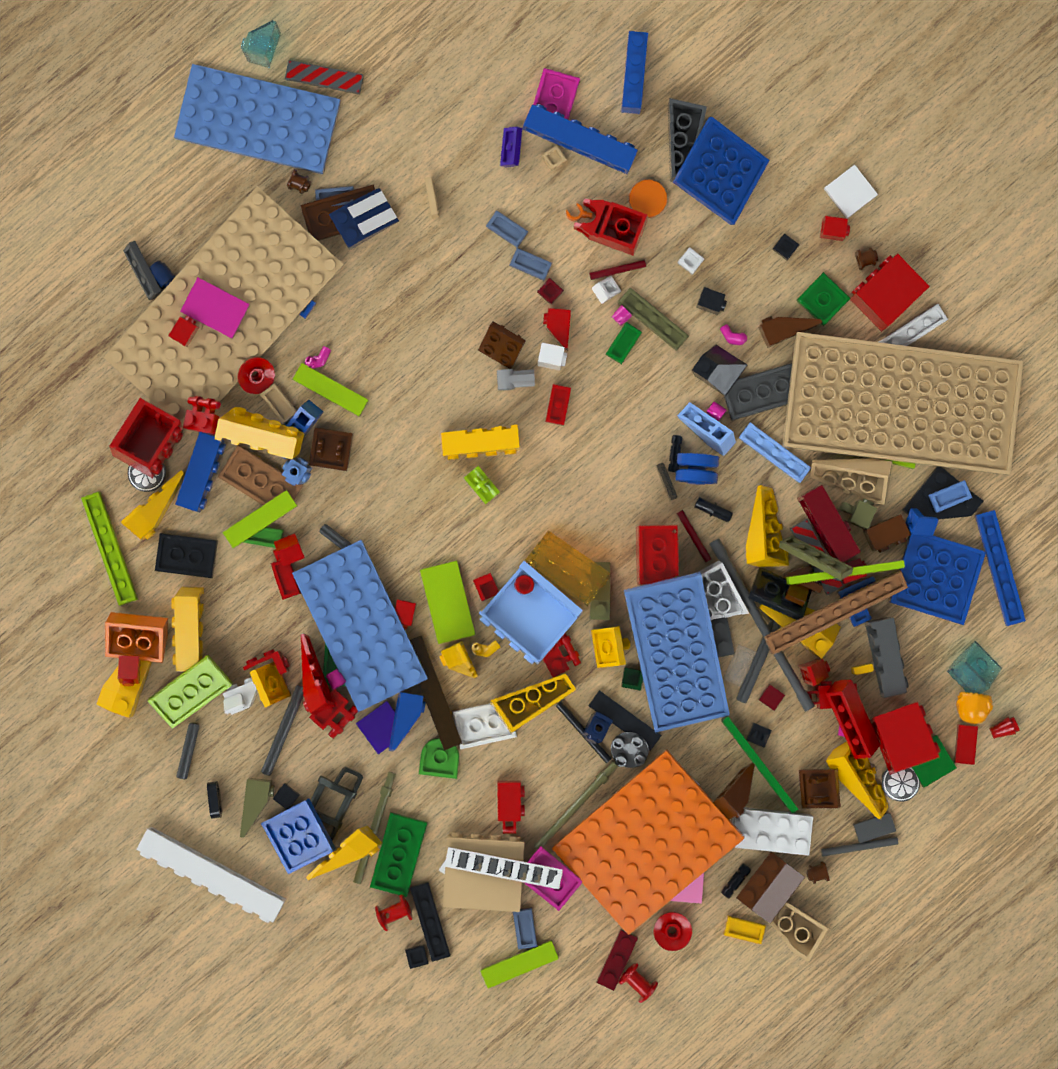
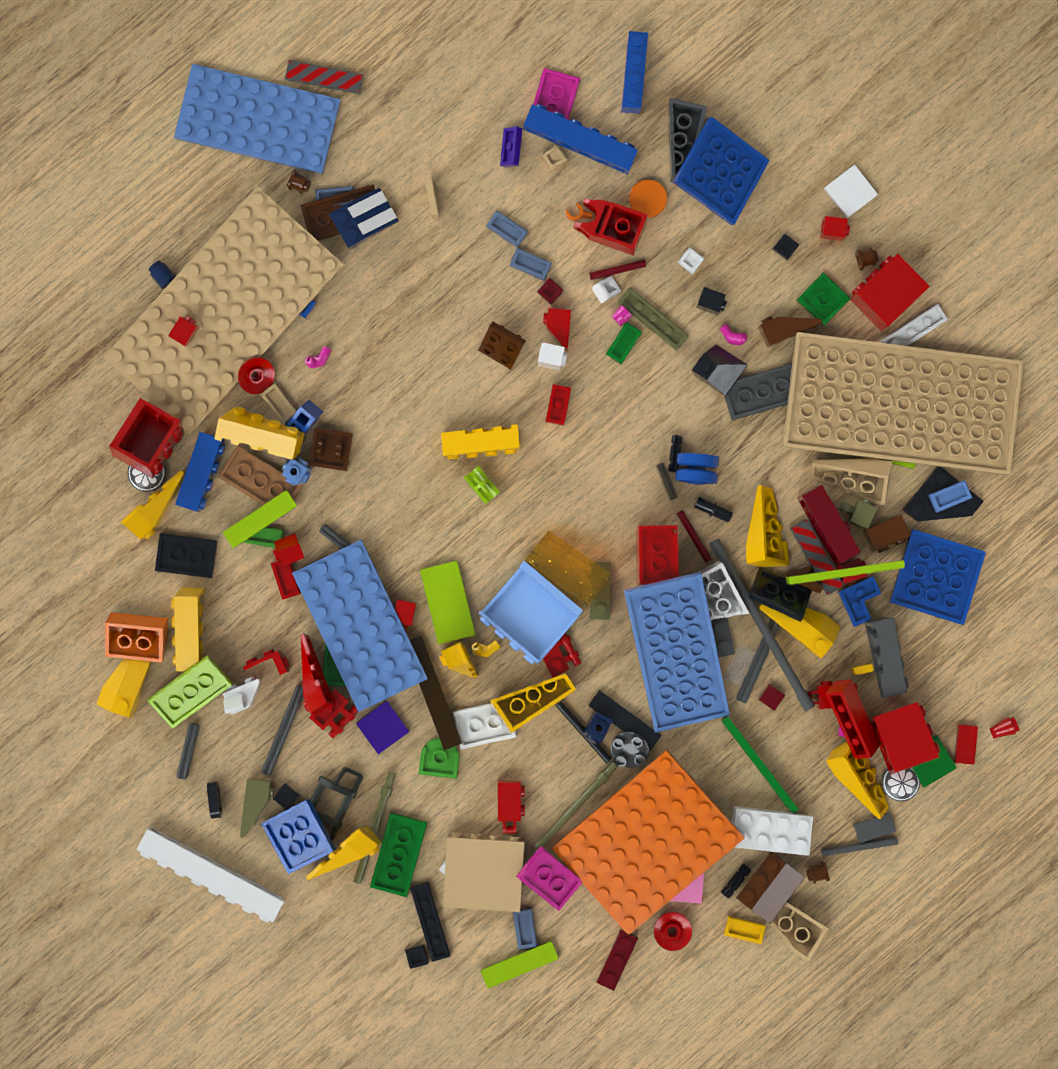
(109, 548): lime tile -> none
(129, 670): red brick -> none
(142, 270): dark grey tile -> none
(198, 420): red plate -> none
(215, 308): dark pink tile -> none
(261, 44): clear light blue slope -> none
(269, 684): yellow plate -> none
(330, 389): lime tile -> none
(335, 679): dark pink hose -> none
(395, 912): red hose -> none
(406, 714): blue slope -> none
(486, 586): red panel -> none
(503, 868): tile -> none
(510, 379): light grey piece -> none
(524, 584): red tile -> none
(609, 647): yellow tile -> none
(632, 679): dark green panel -> none
(638, 983): red hose -> none
(708, 429): light blue slope -> none
(716, 411): dark pink hose -> none
(736, 793): reddish brown slope -> none
(758, 735): black tile -> none
(774, 452): light blue tile -> none
(797, 594): reddish brown tile -> none
(814, 671): red slope -> none
(816, 557): olive tile -> none
(819, 788): reddish brown plate -> none
(835, 612): medium nougat tile -> none
(920, 524): blue panel -> none
(973, 707): light orange hair -> none
(974, 669): clear light blue slope -> none
(1000, 568): blue plate -> none

